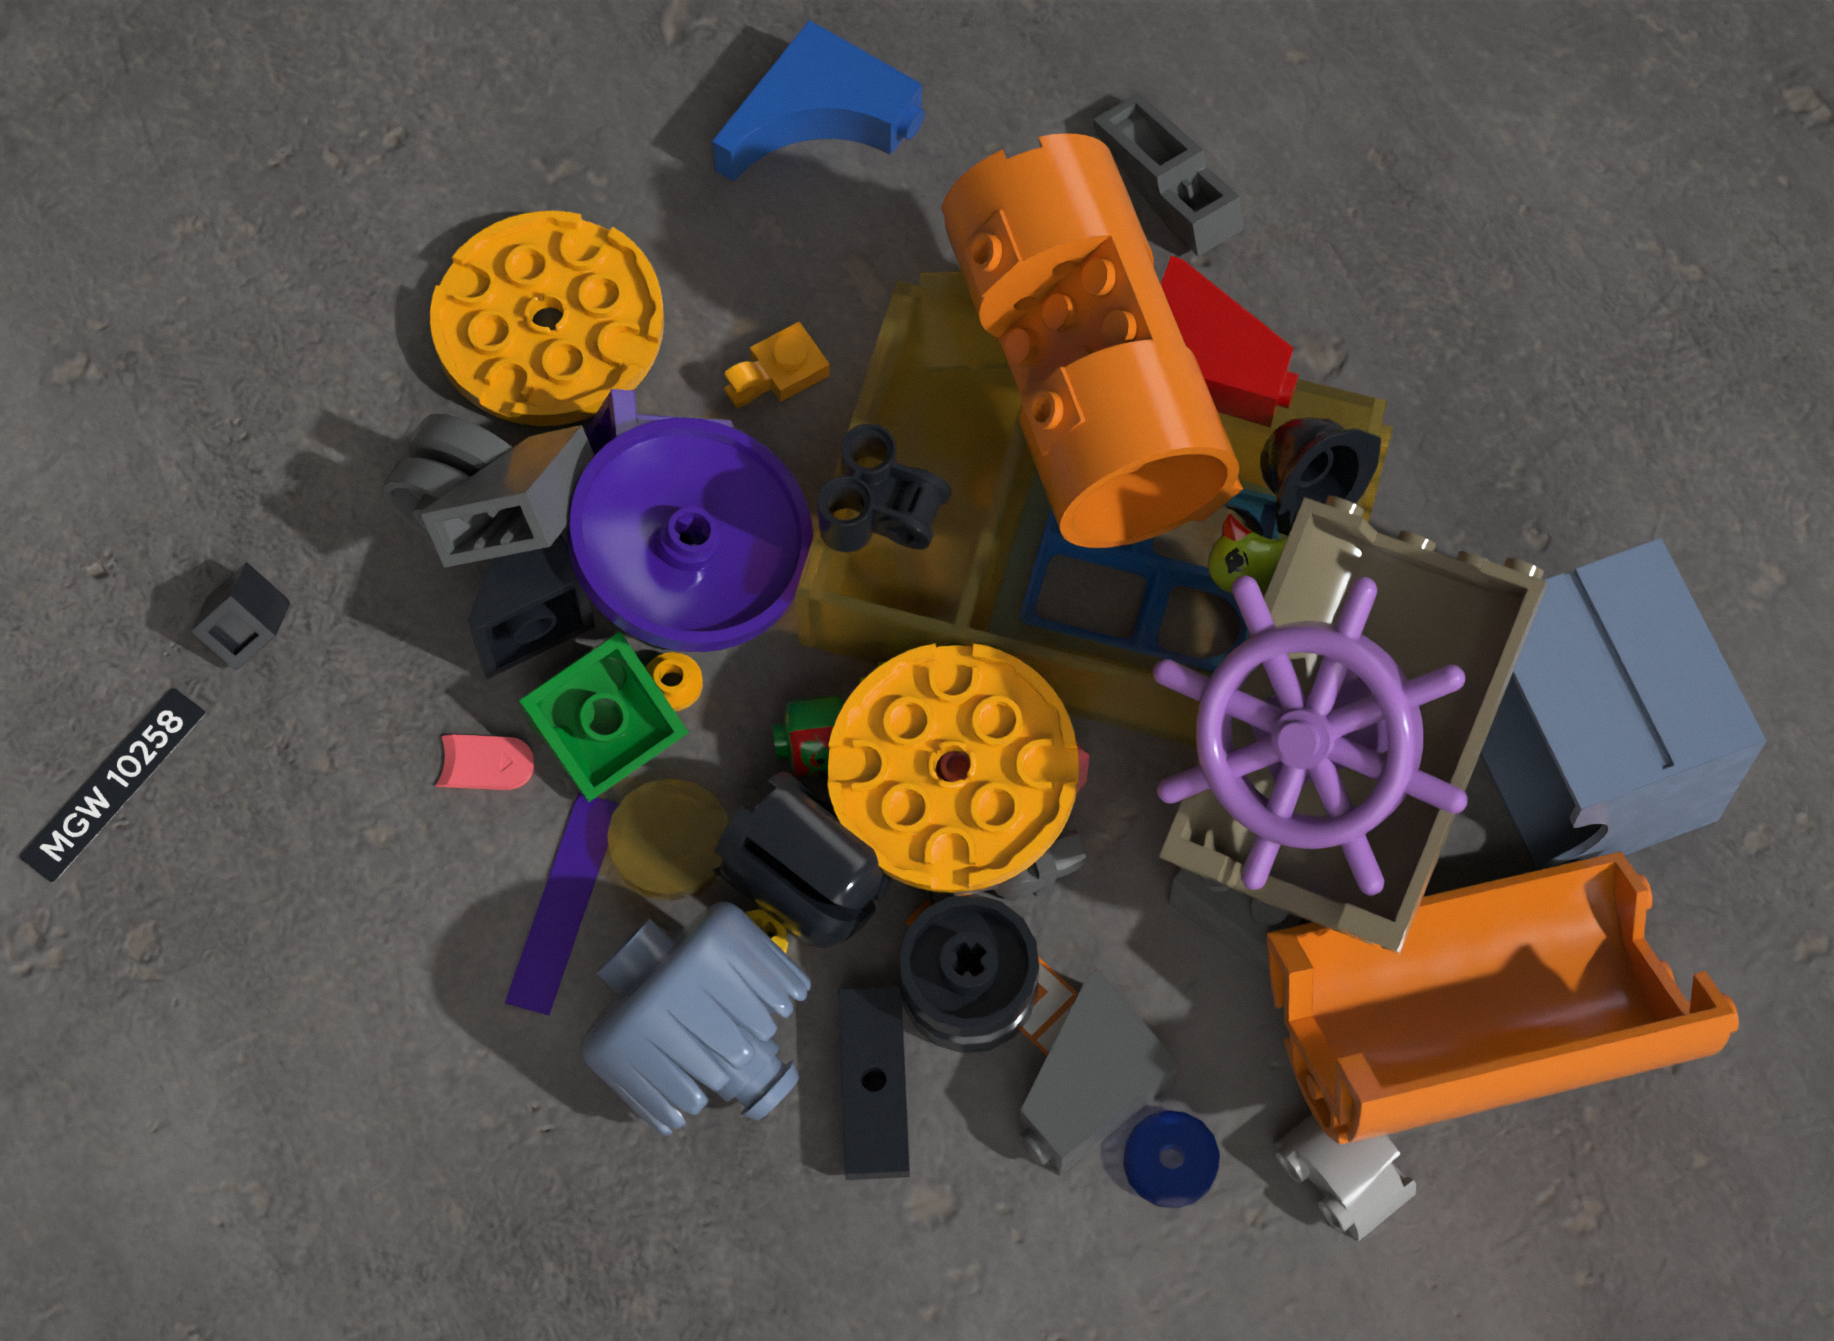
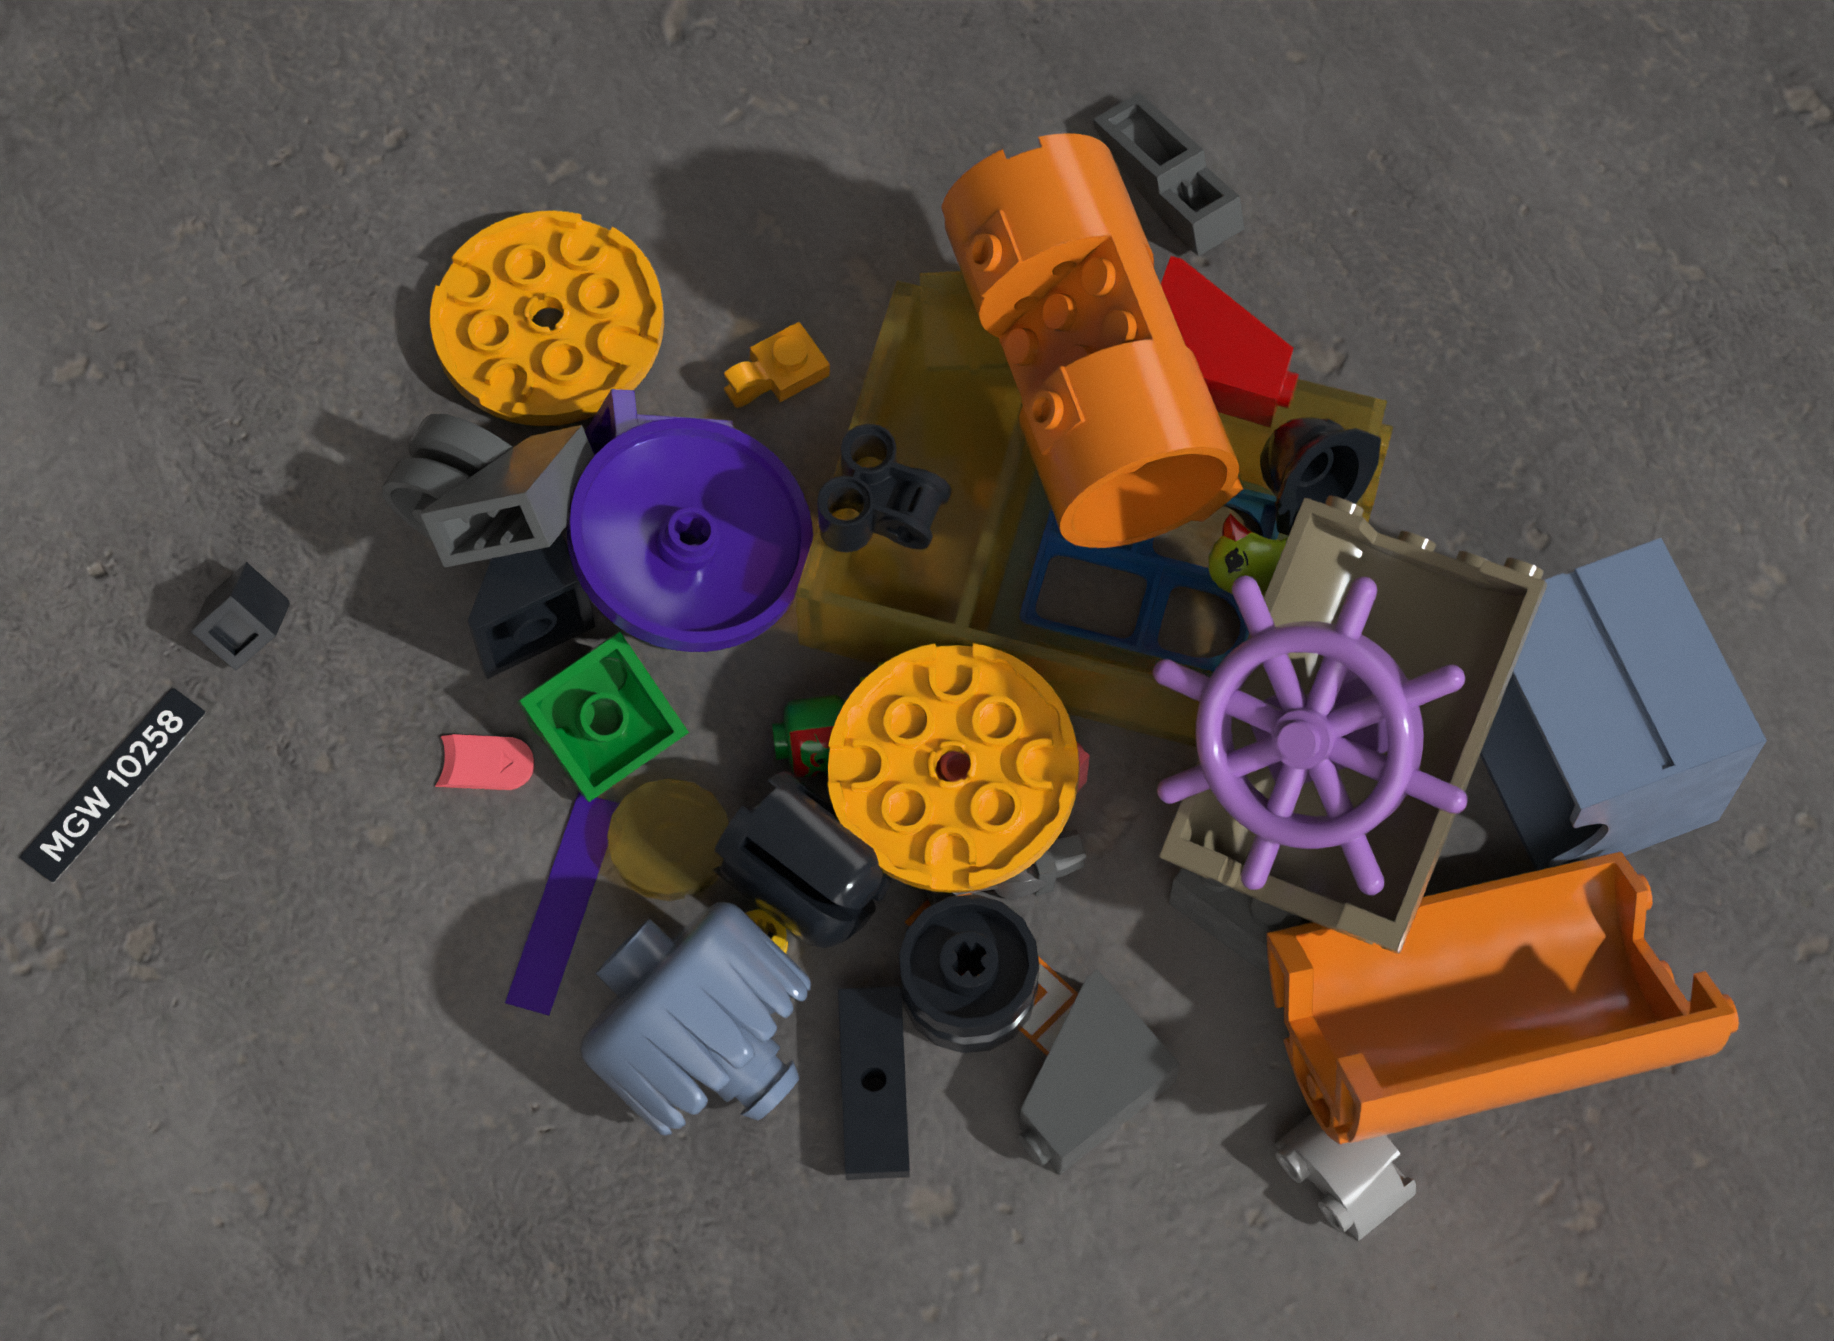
(691, 686): light orange plate -> none
(820, 92): blue arch -> none
(1171, 1186): clear blue piece -> none

